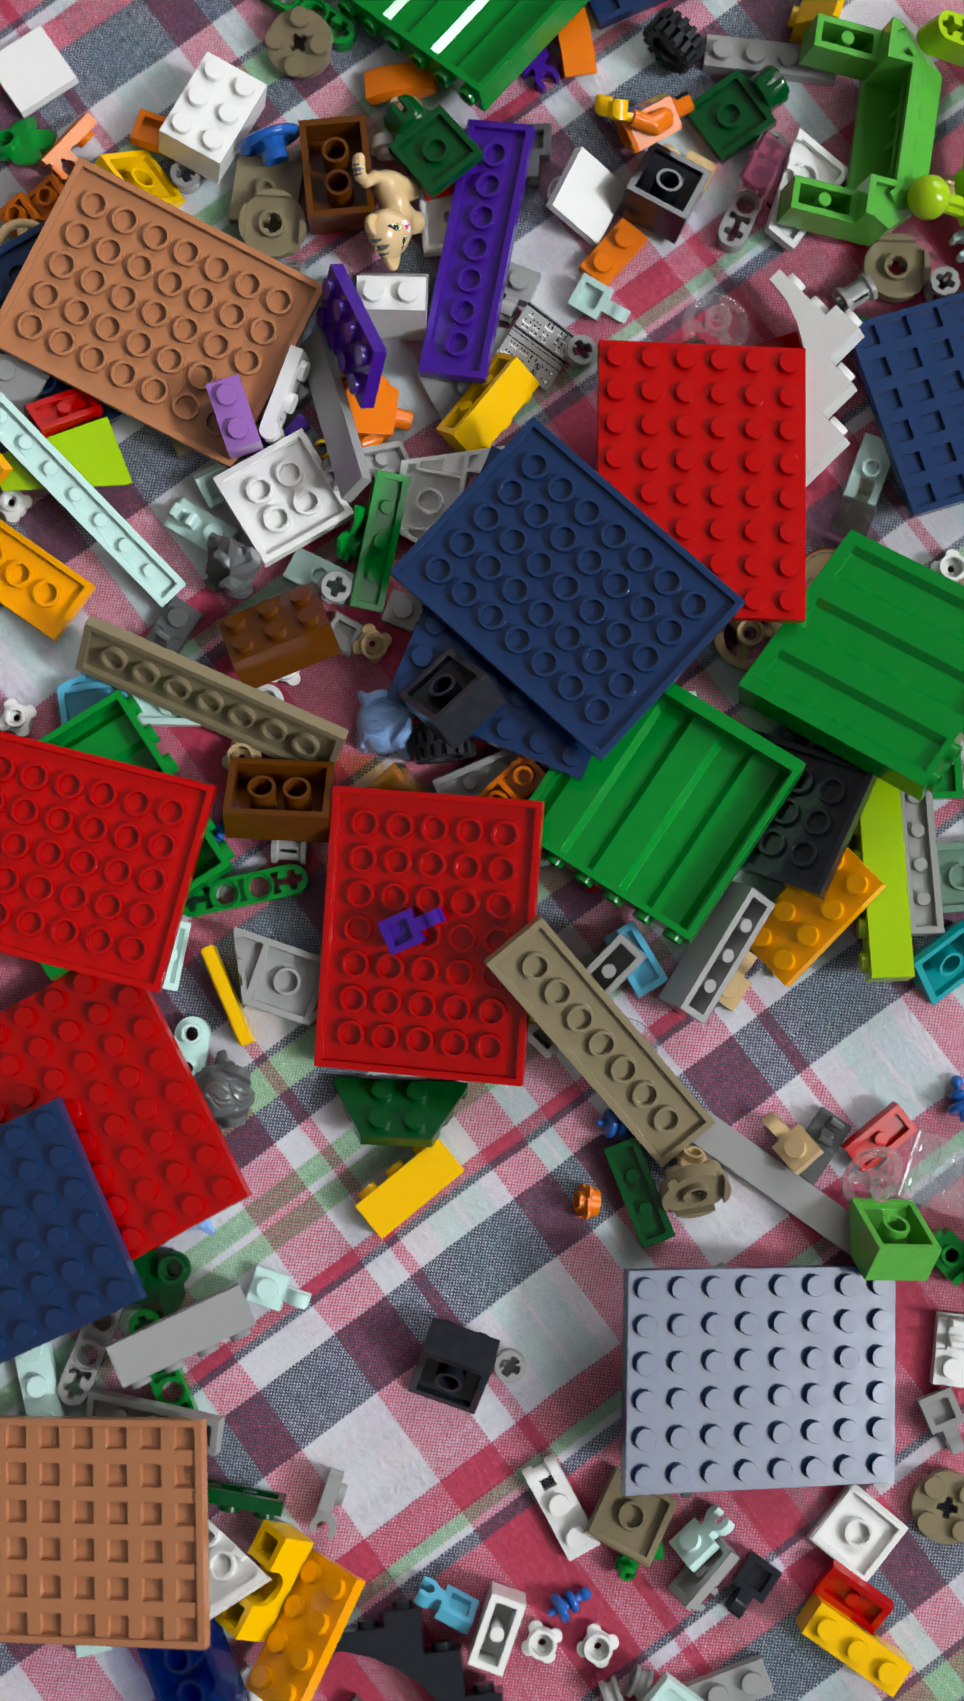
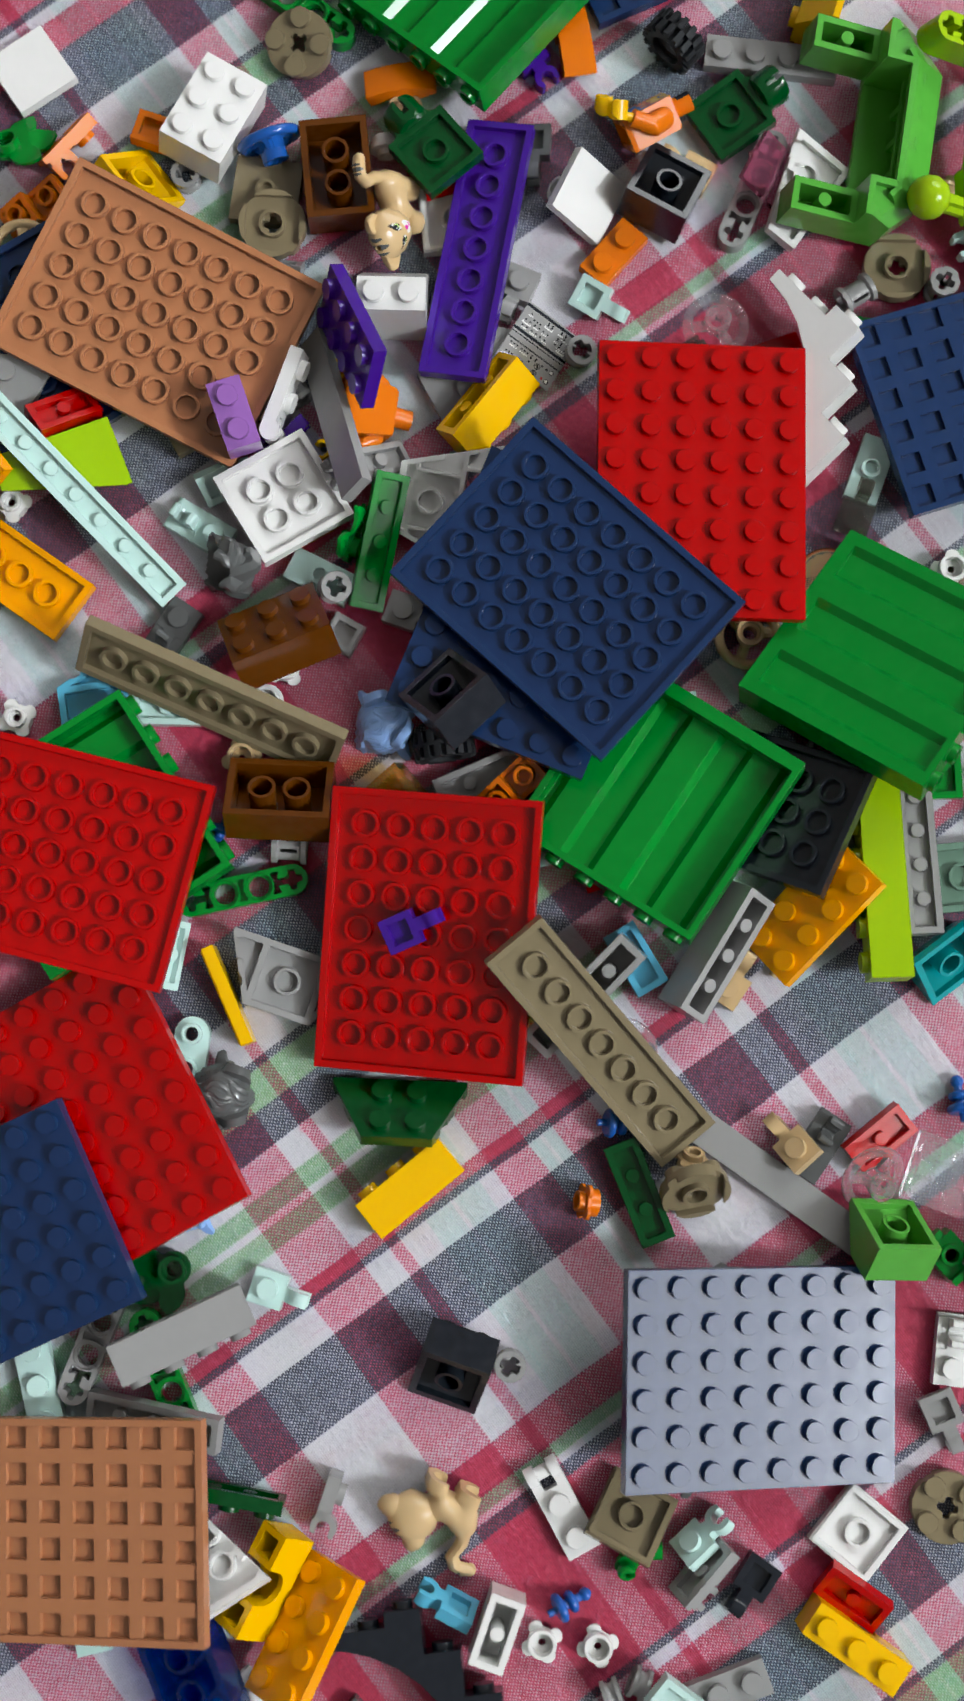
(375, 652): tan plate -> none
(416, 1514): none -> tan animal

